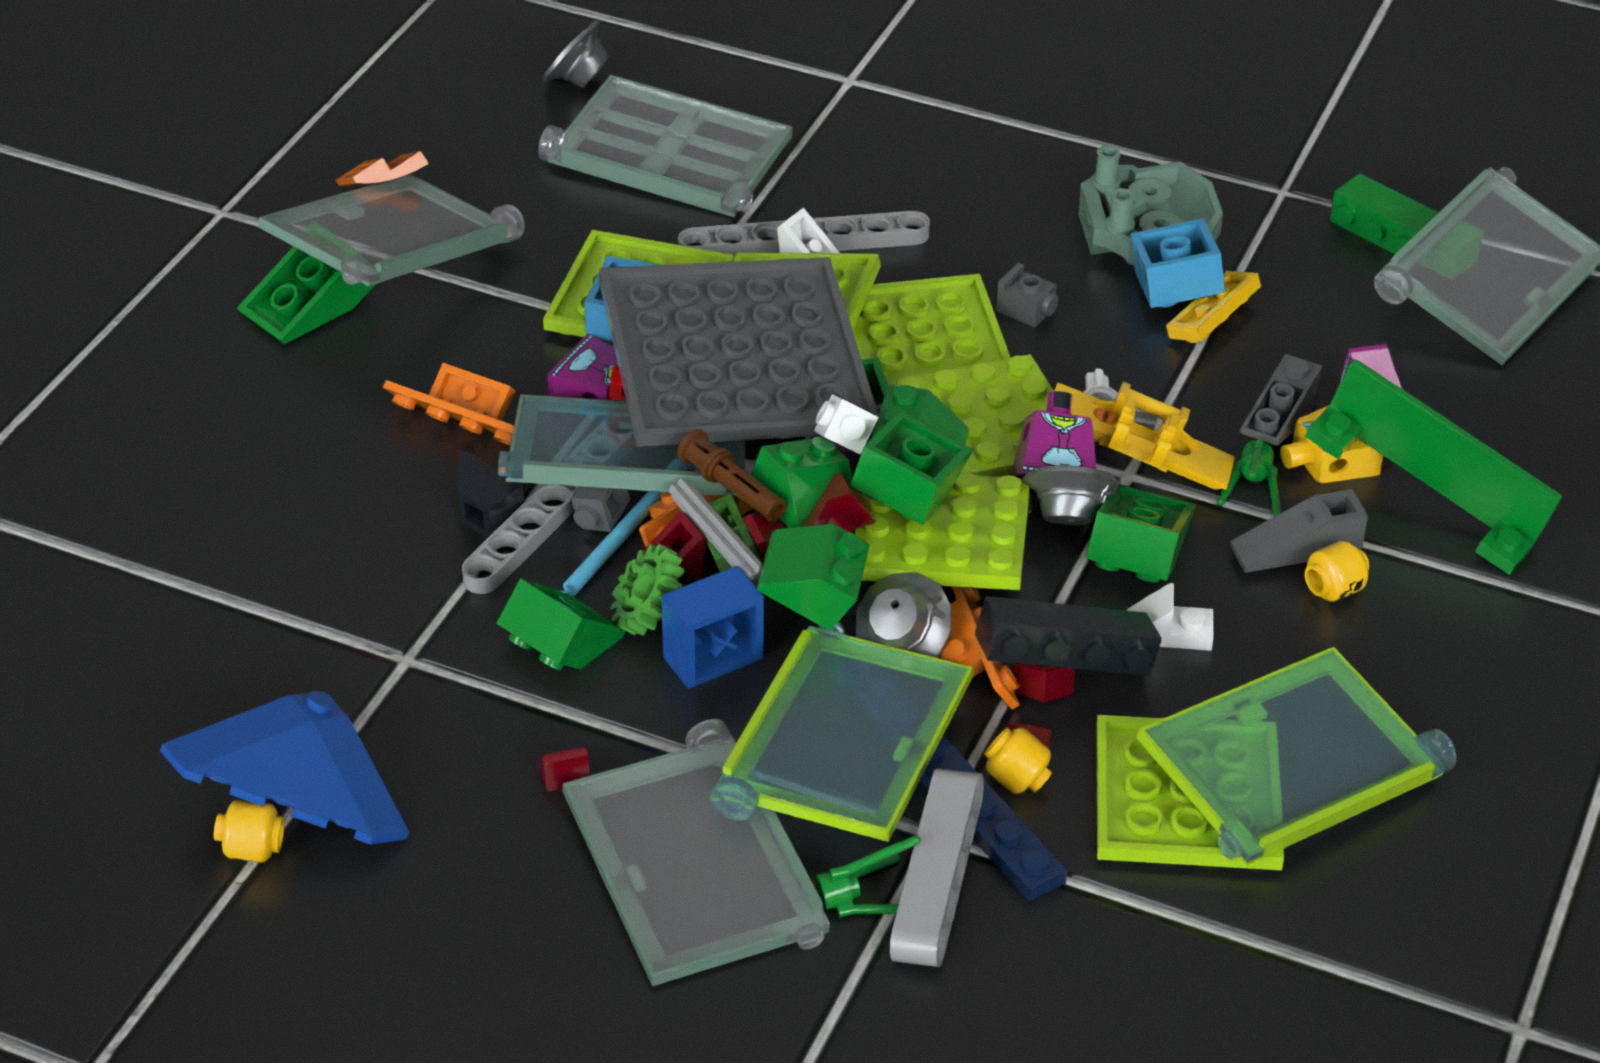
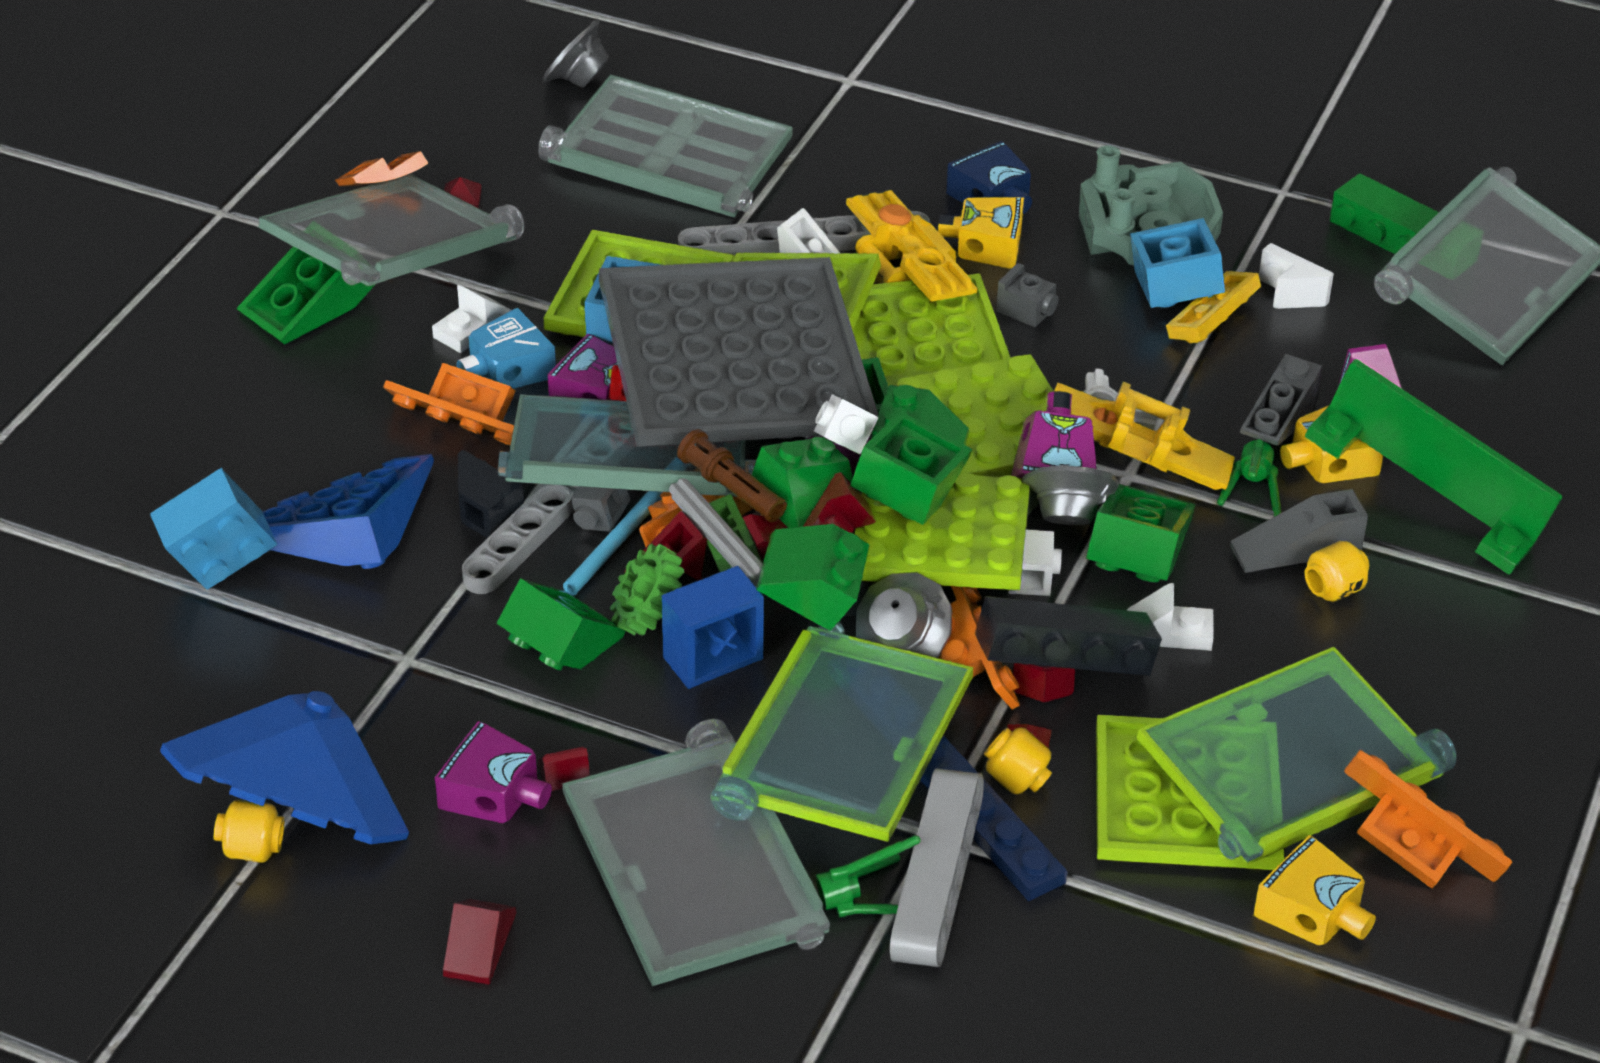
(213, 529): none -> dark azure brick
(353, 519): none -> blue slope
(465, 190): none -> dark red slope
(472, 314): none -> white slope
(476, 939): none -> dark red slope
(490, 777): none -> magenta torso
(510, 351): none -> dark azure torso
(900, 234): none -> yellow piece
(987, 230): none -> yellow torso
(989, 173): none -> dark blue torso
(1039, 563): none -> white brick
(1295, 279): none -> white slope
(1314, 895): none -> yellow torso
(1416, 829): none -> orange bracket

